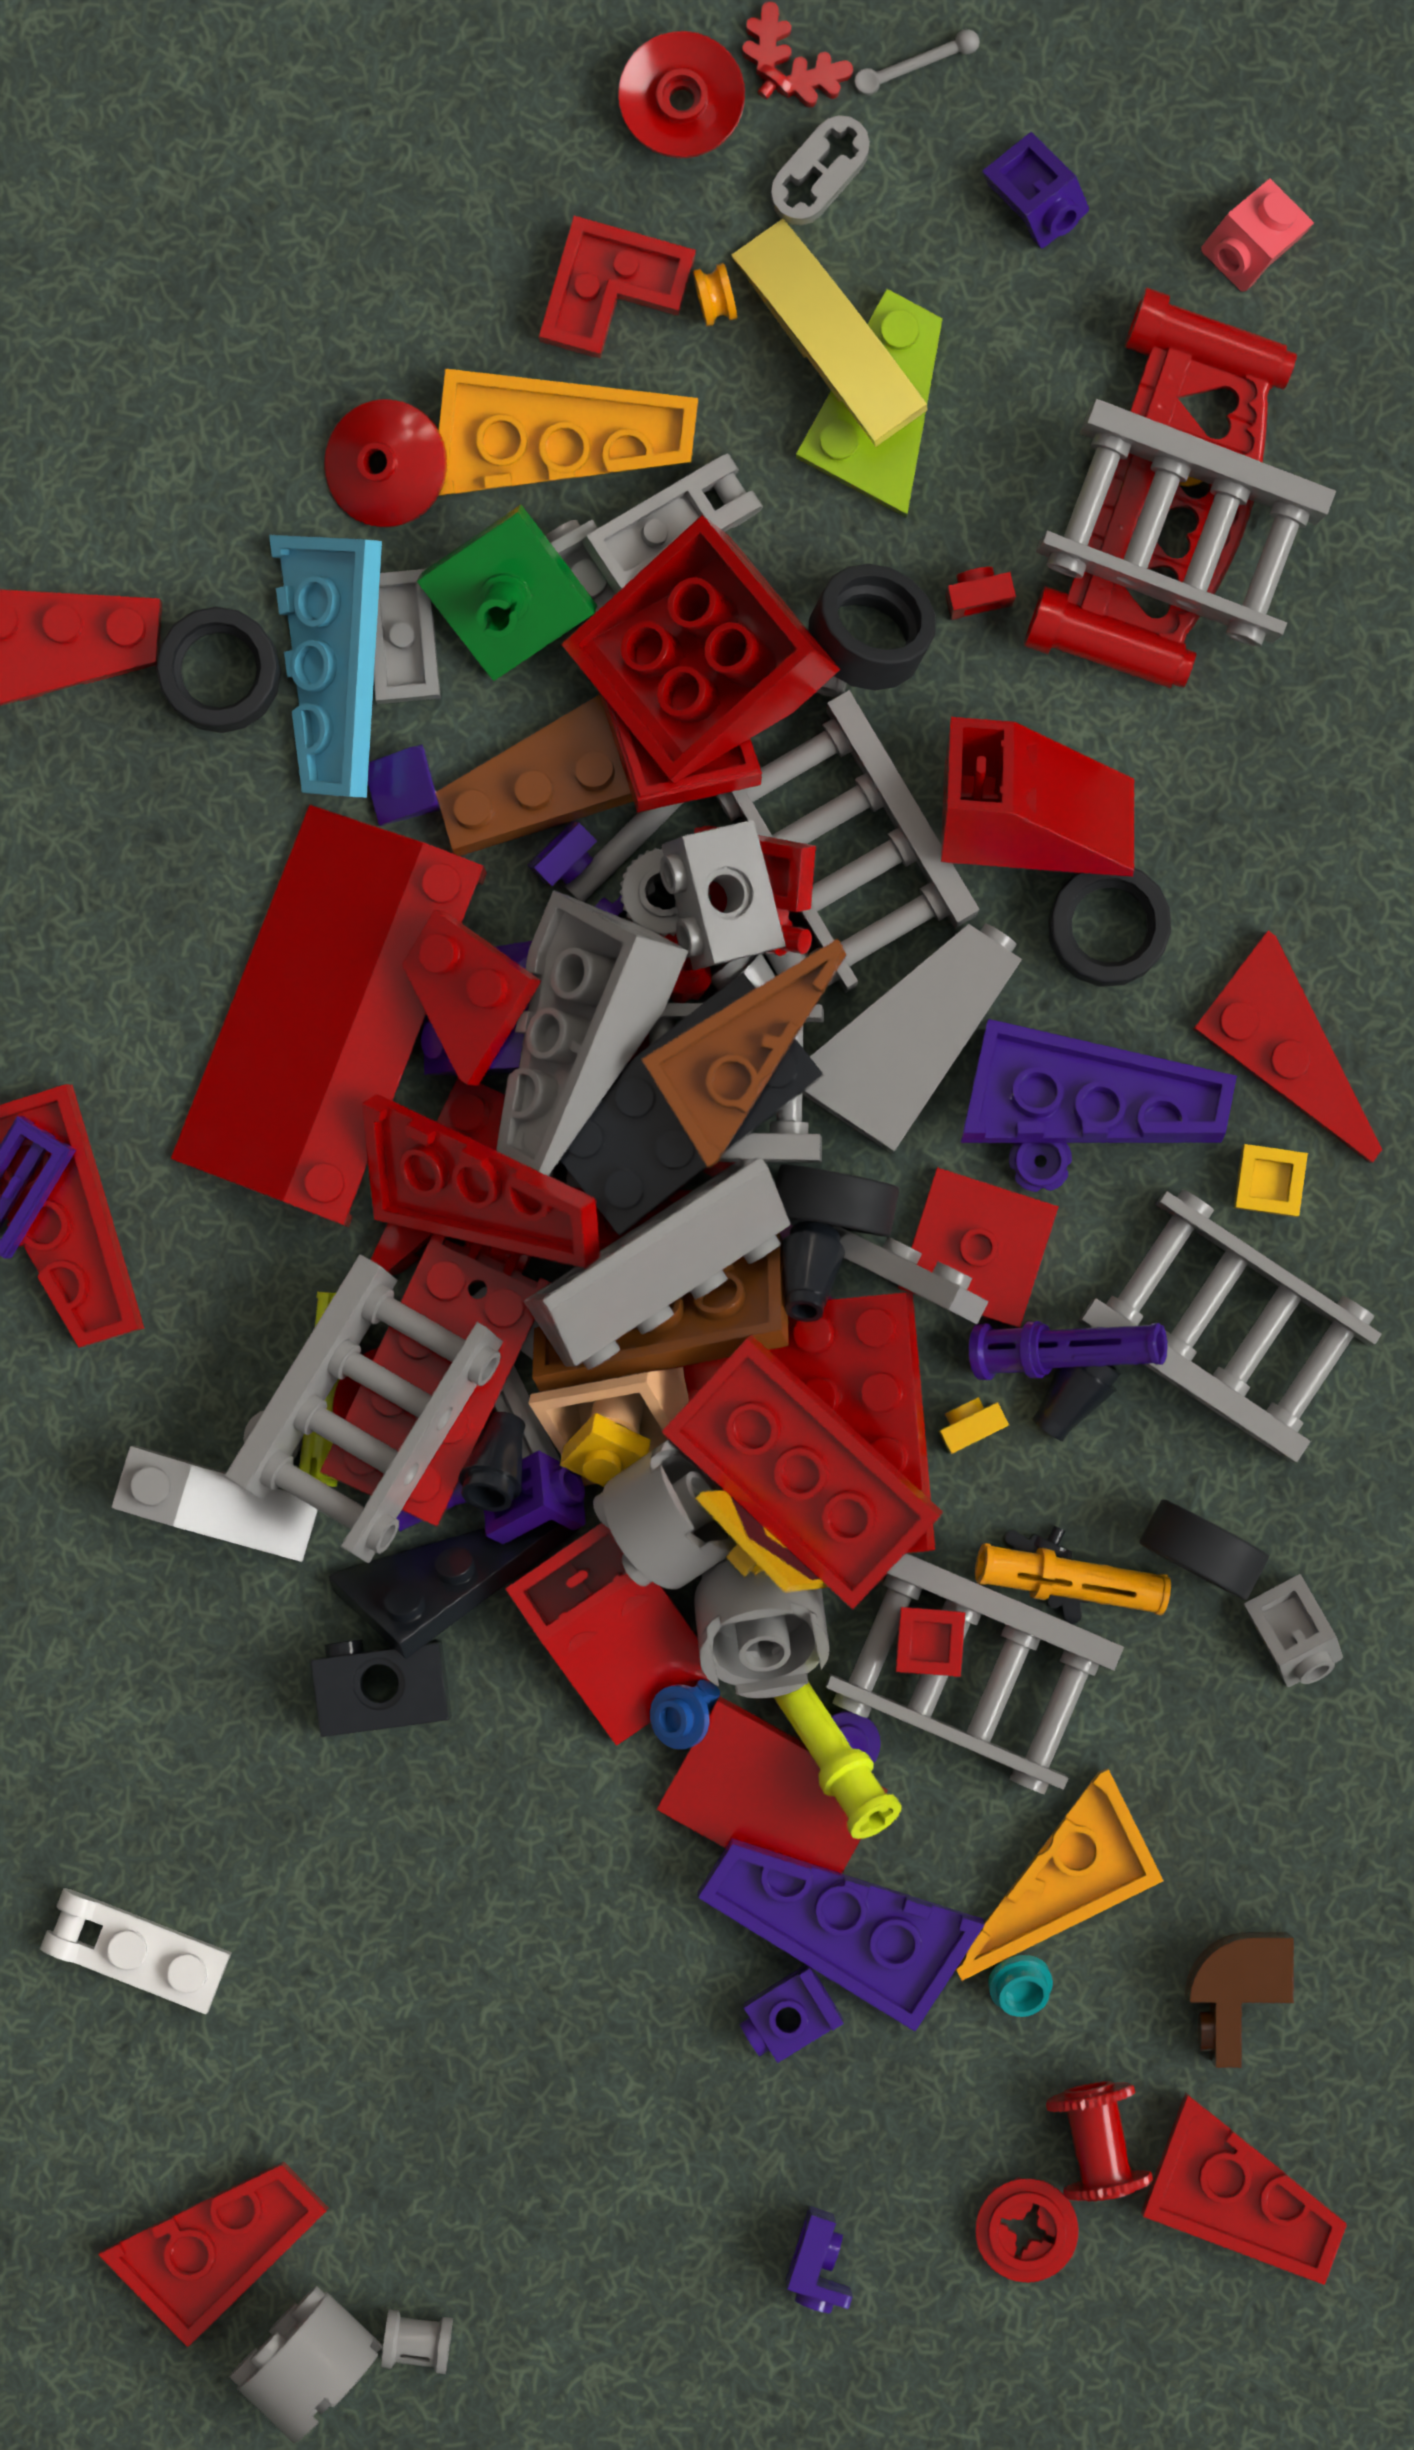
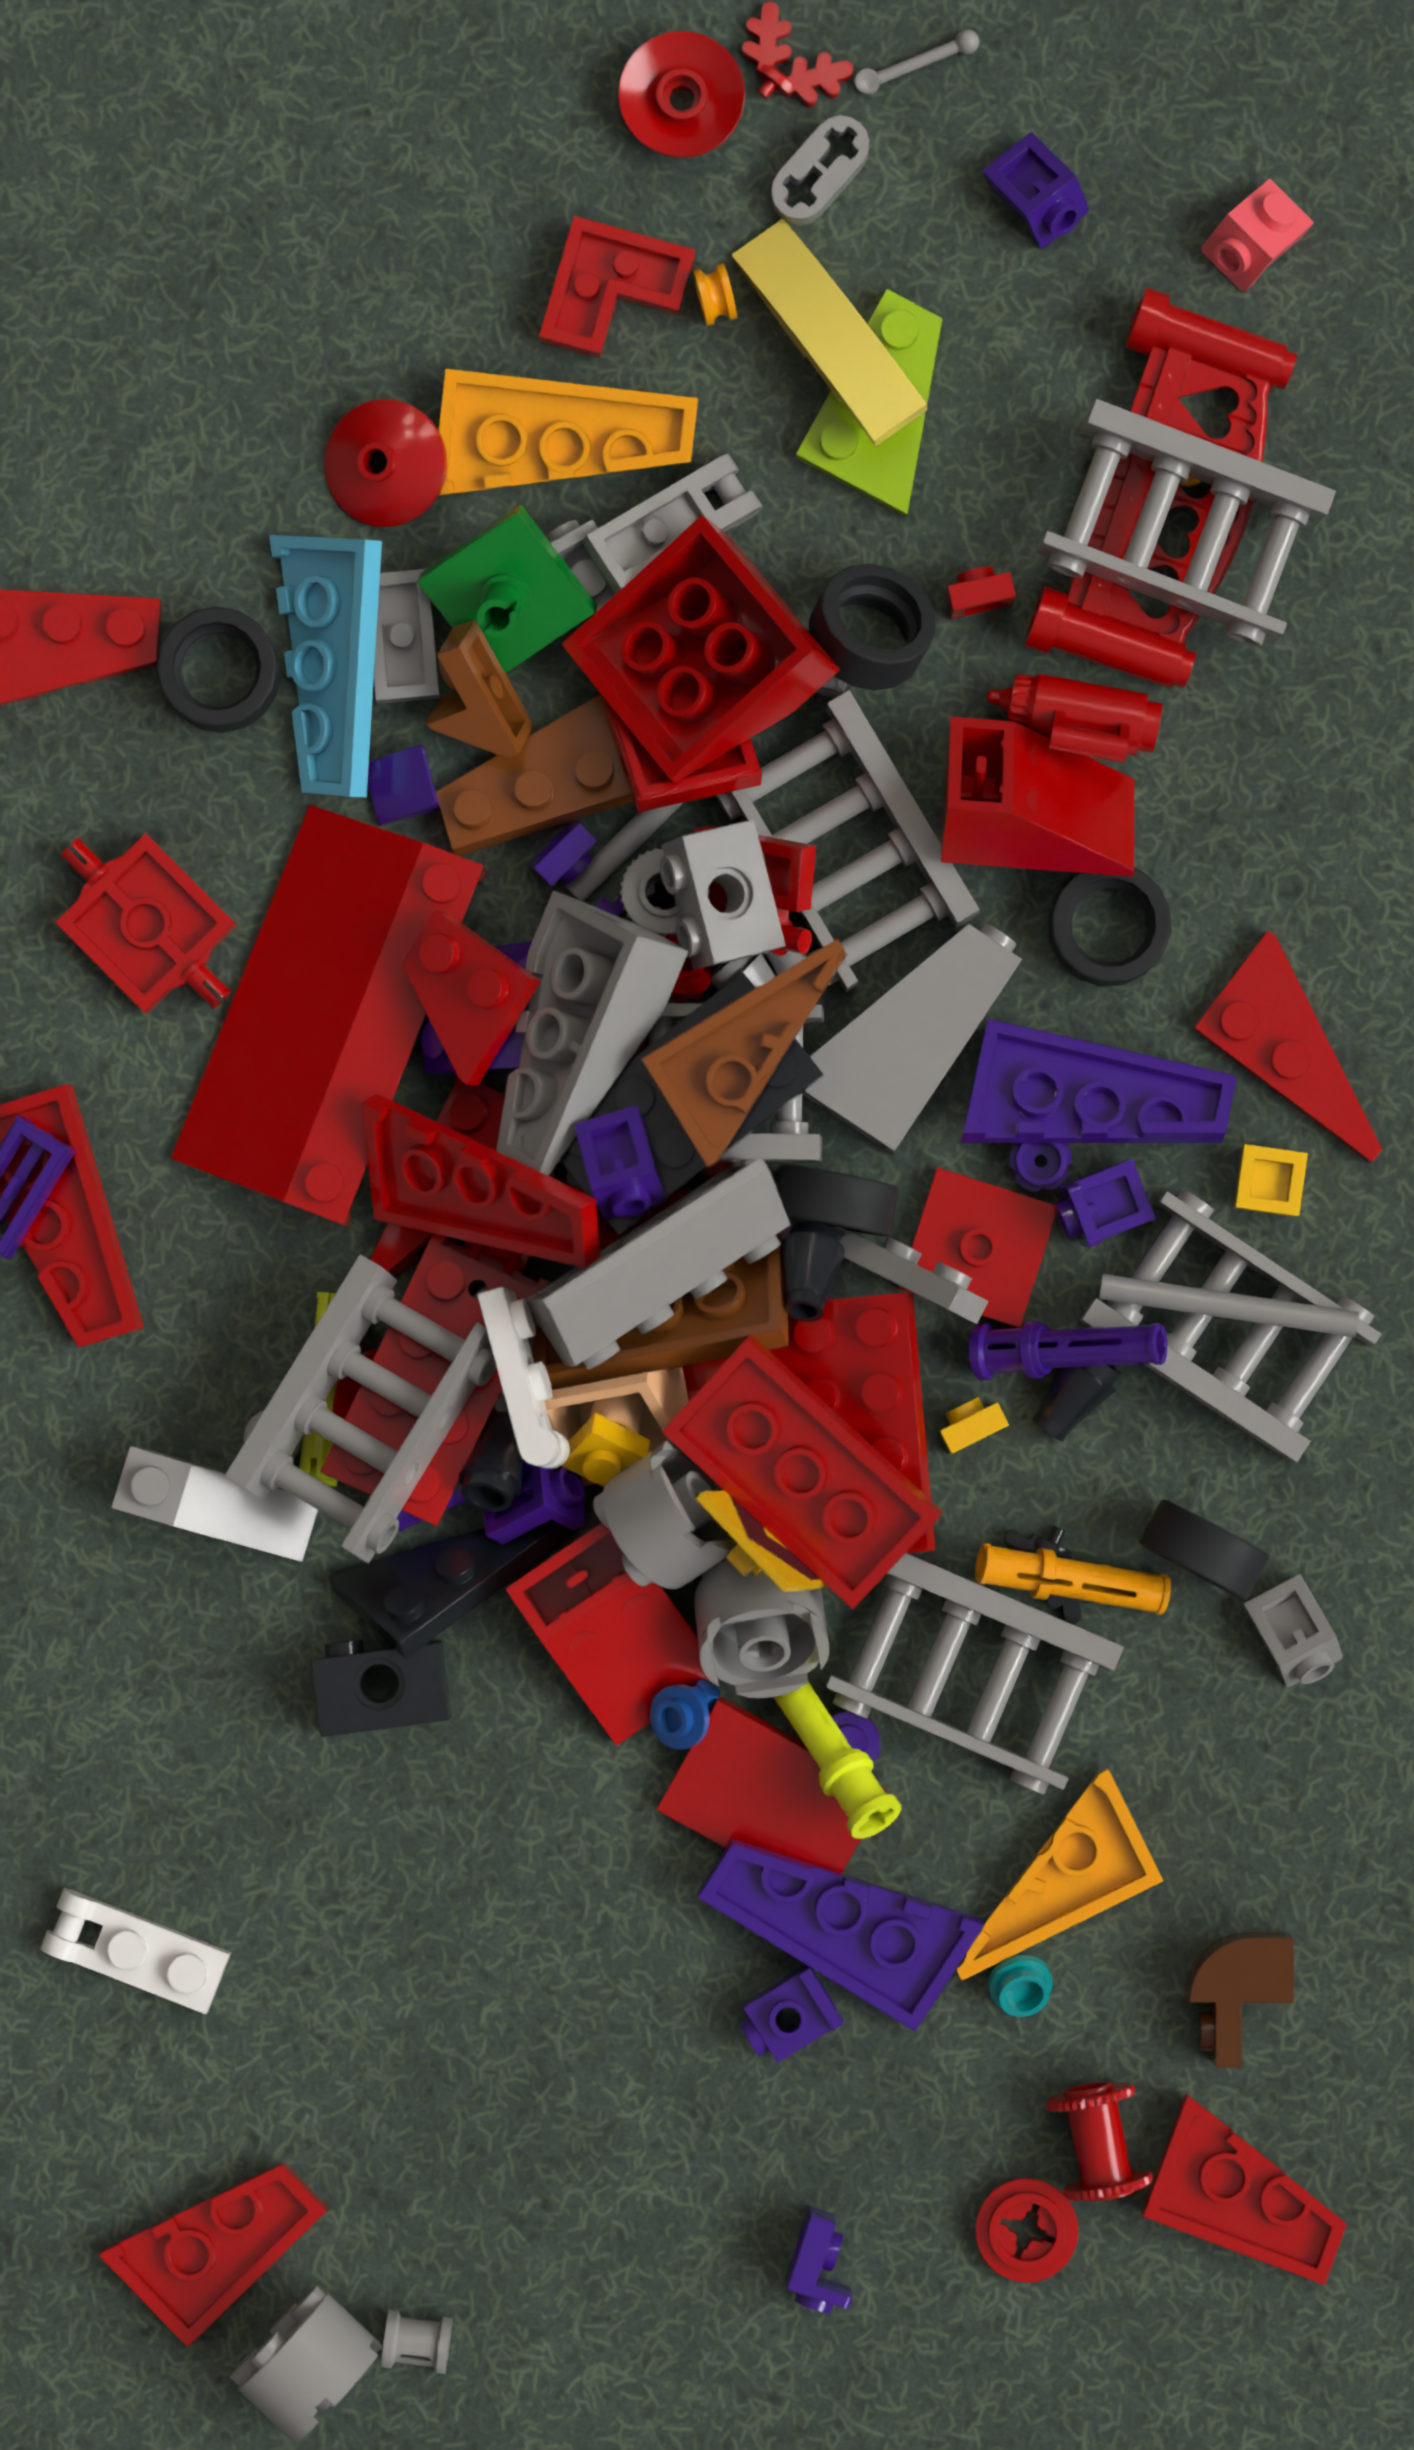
(146, 923): none -> red plate
(485, 706): none -> dark orange slope
(522, 1380): none -> white plate
(619, 1163): none -> dark purple bracket
(930, 1641): red plate -> none
(1082, 715): none -> red piece
(1103, 1204): none -> dark purple bracket
(1229, 1305): none -> light grey bar

